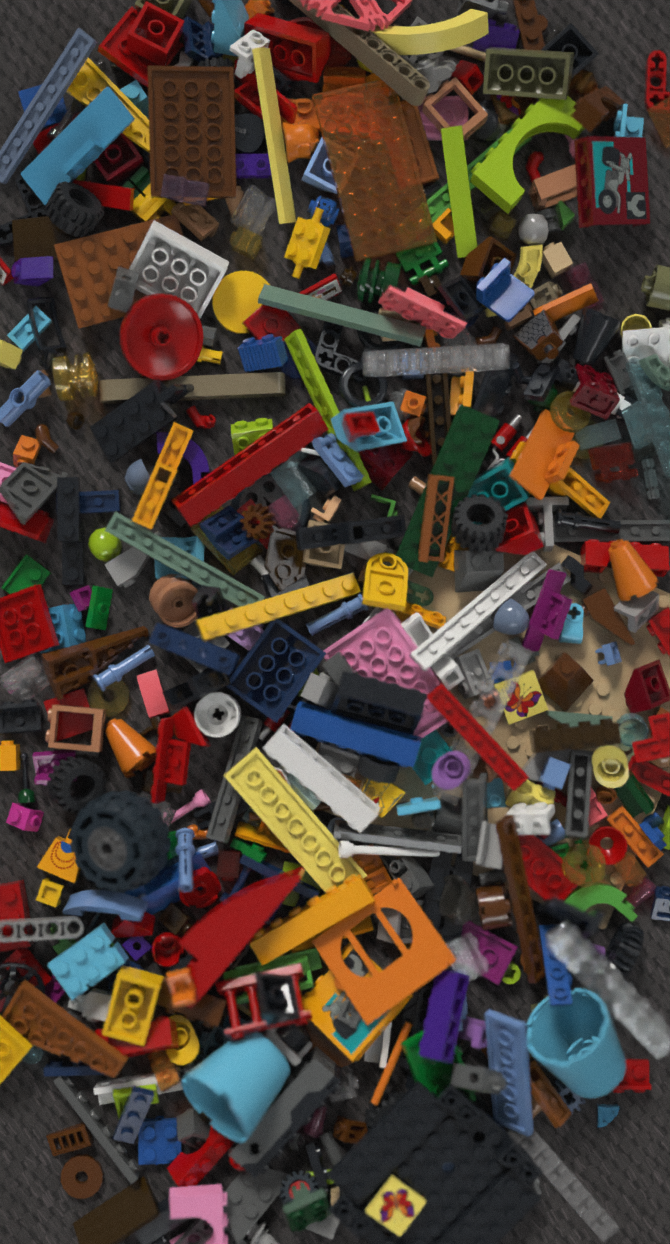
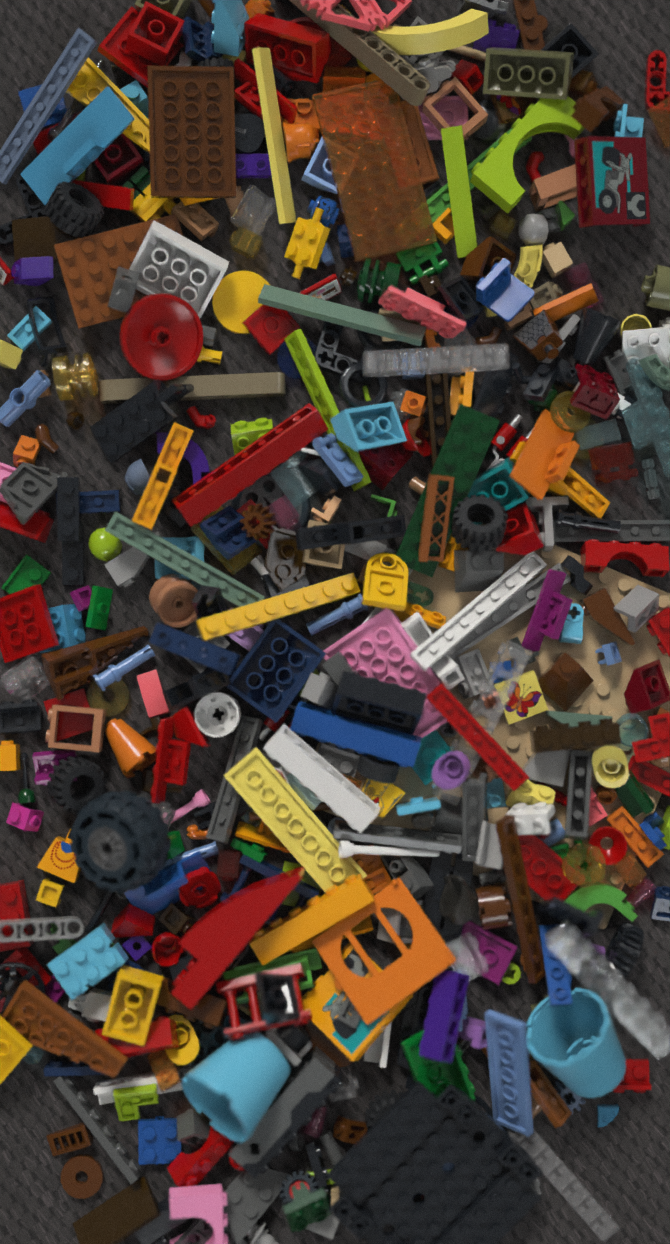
(105, 901): medium blue slope -> none
(133, 1114): dark blue plate -> none
(181, 987): orange bracket -> none
(184, 190): slope -> none
(185, 851): medium blue pin -> none
(243, 50): white bracket -> none
(262, 353): blue brick -> none
(359, 425): red slope -> none
(391, 1064): orange bar -> none
(395, 1205): light yellow tile -> none
(486, 1080): dark grey torso -> none
(511, 618): sand blue helmet -> none
(554, 773): medium blue brick -> none
(630, 571): orange cone -> none

